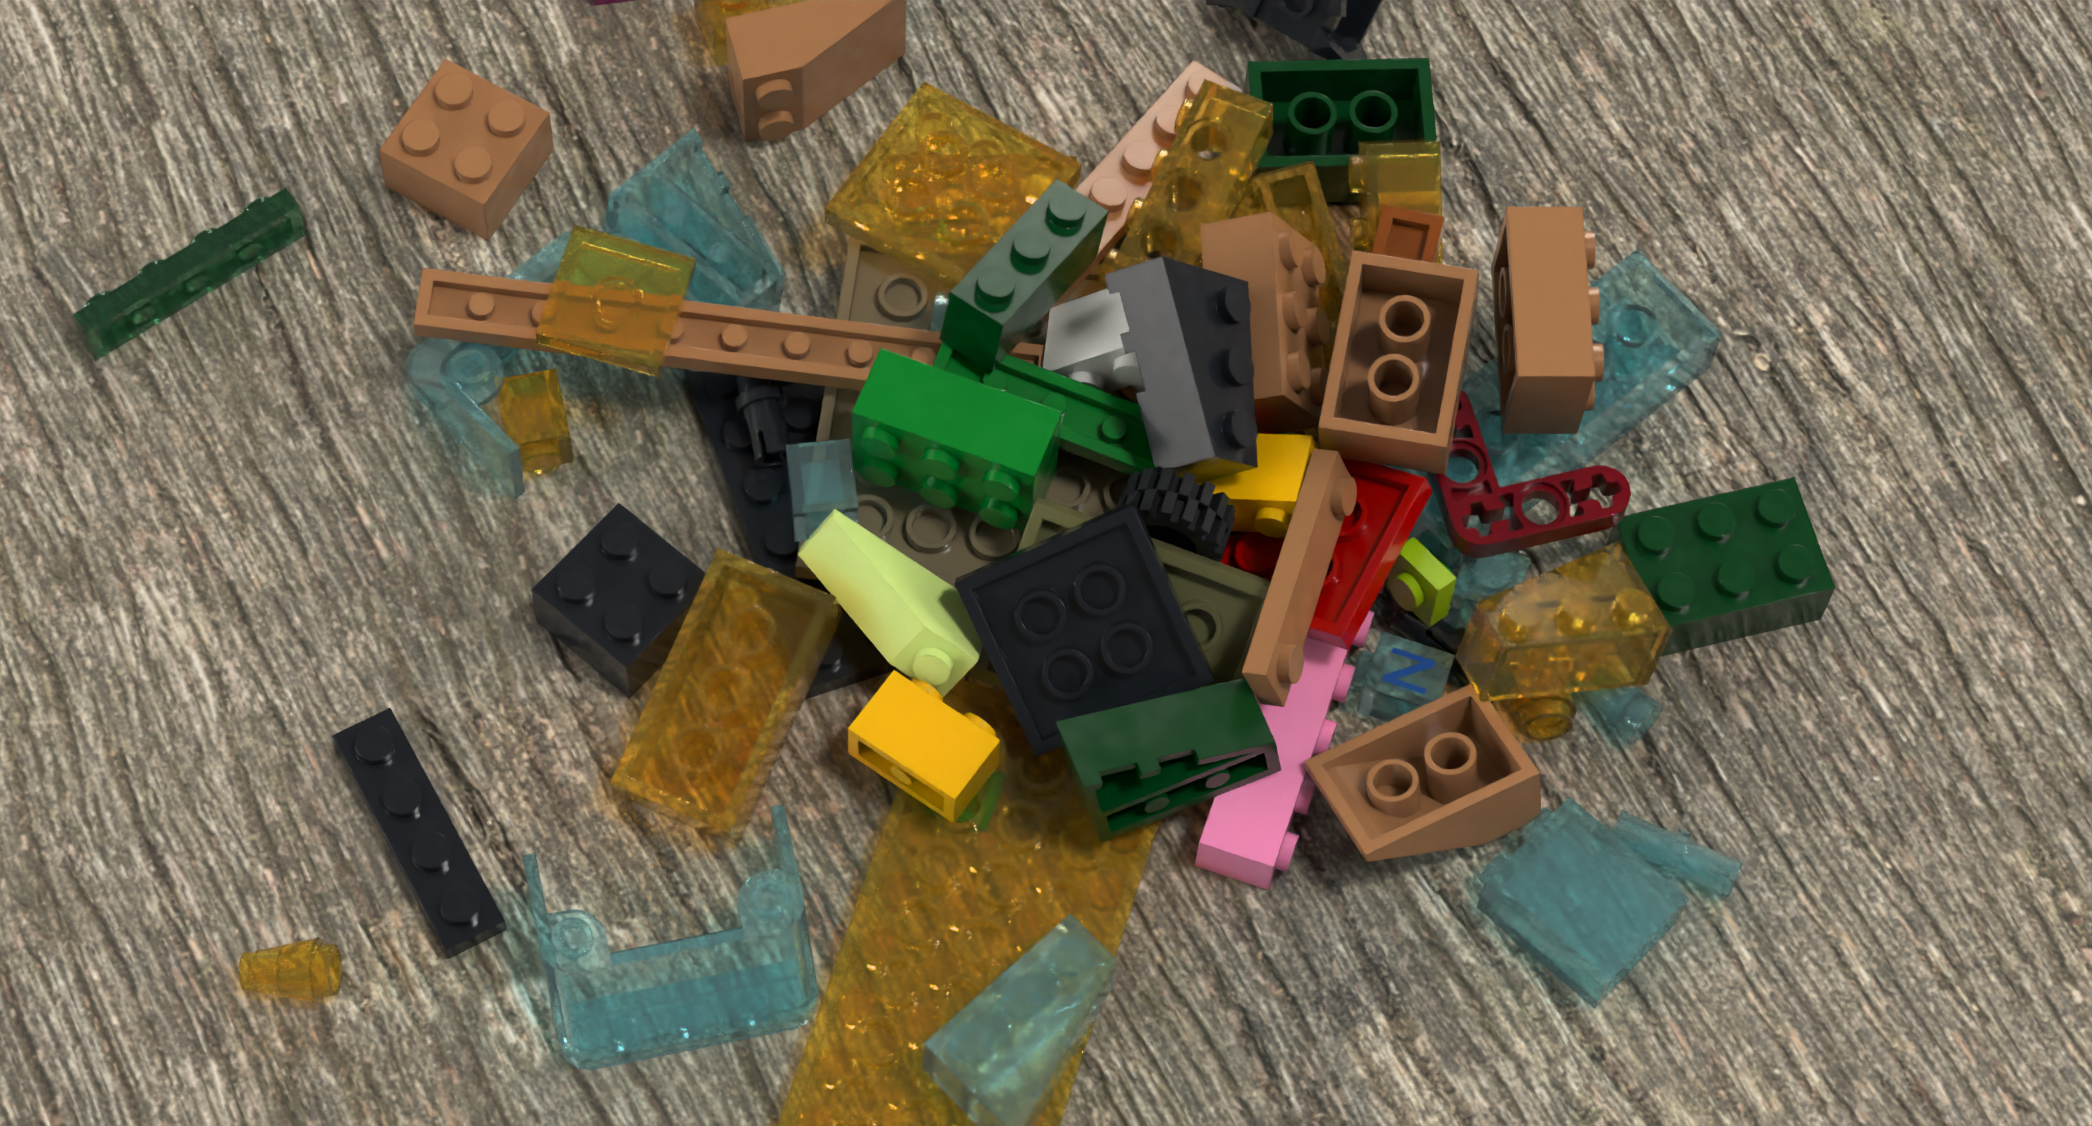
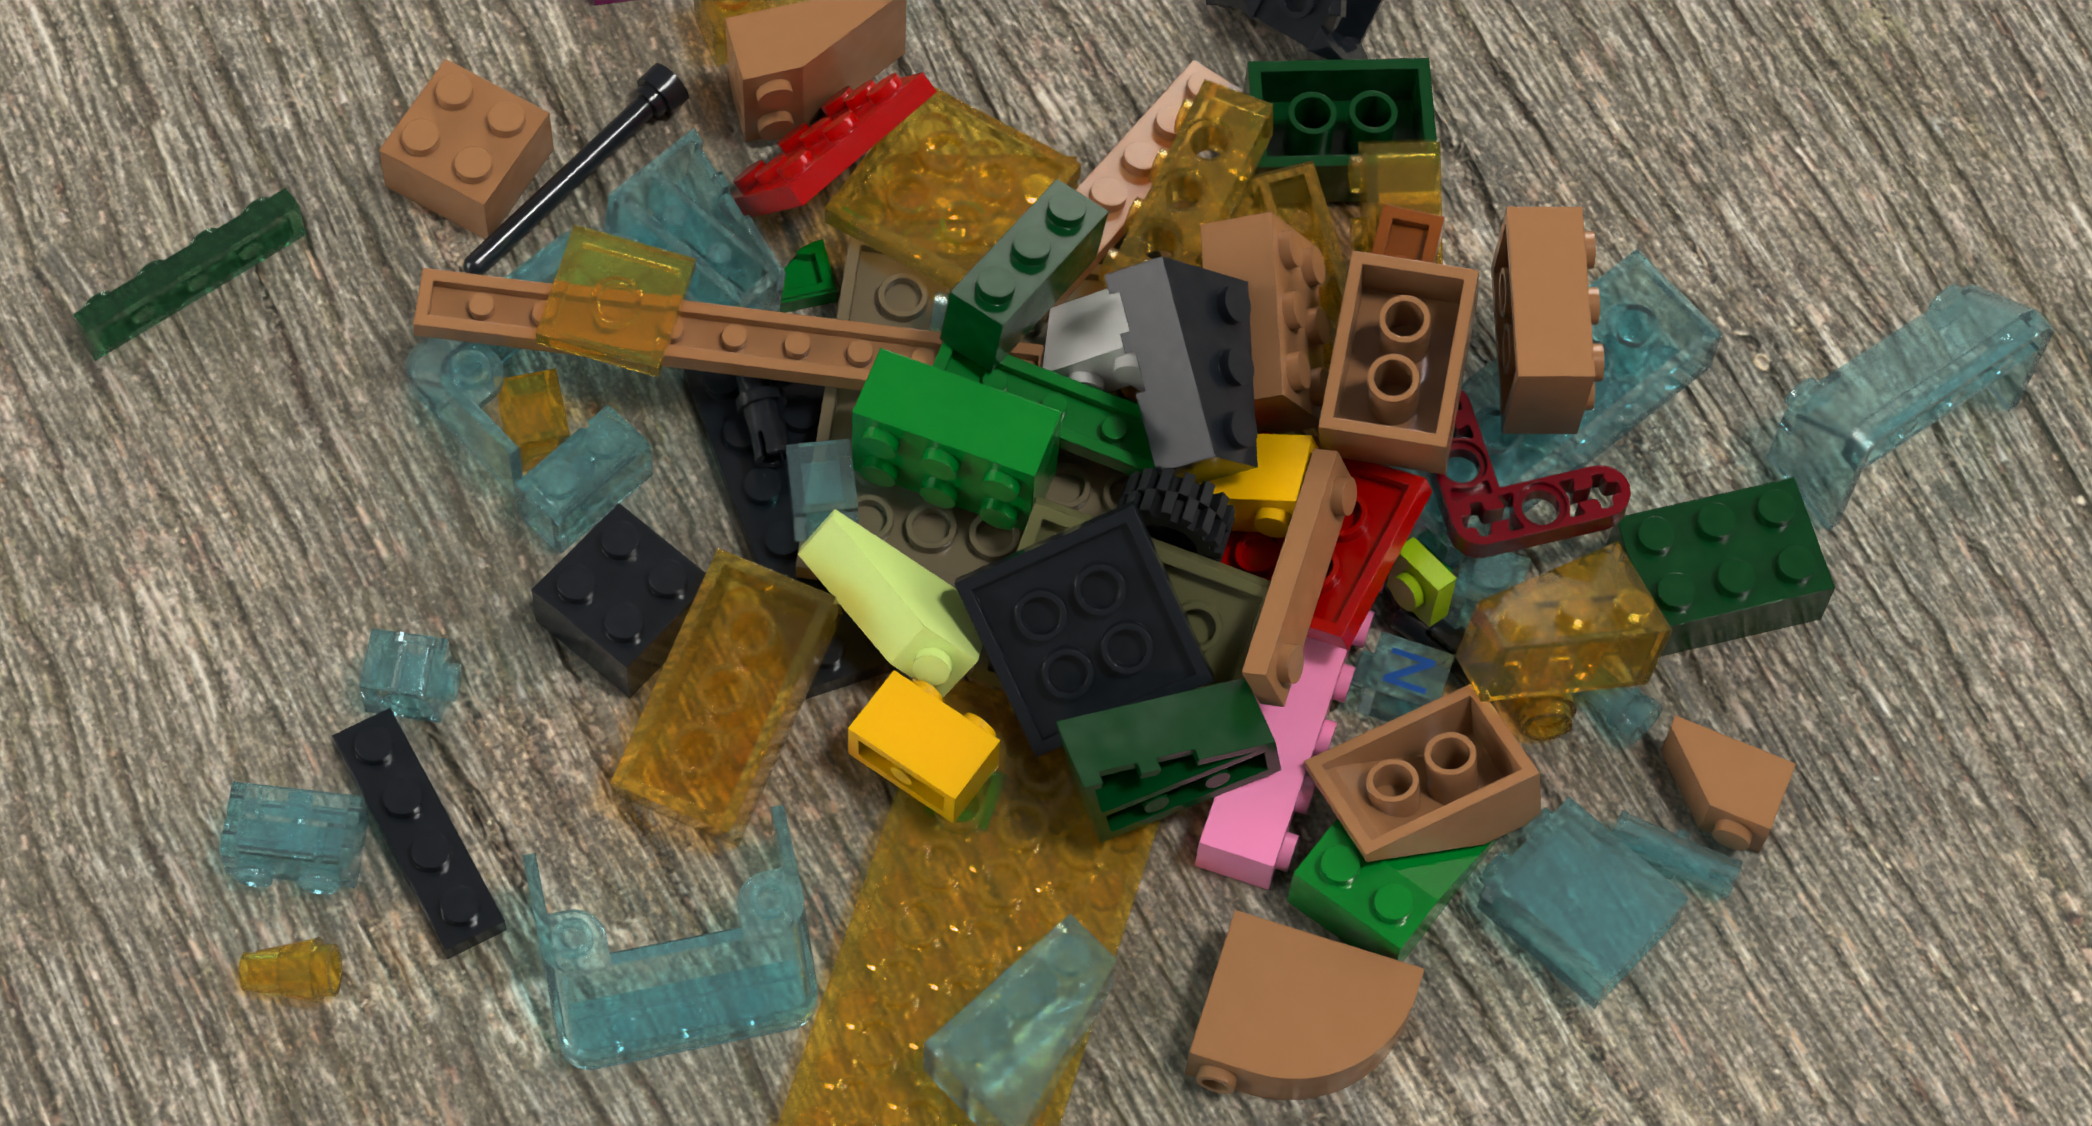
(293, 837): none -> clear light blue brick
(408, 675): none -> clear light blue brick
(584, 479): none -> clear light blue brick
(657, 94): none -> black piece
(808, 279): none -> green tile
(821, 152): none -> red plate
(1297, 1013): none -> medium nougat brick
(1381, 902): none -> green slope
(1726, 783): none -> medium nougat slope
(1902, 387): none -> clear light blue windscreen

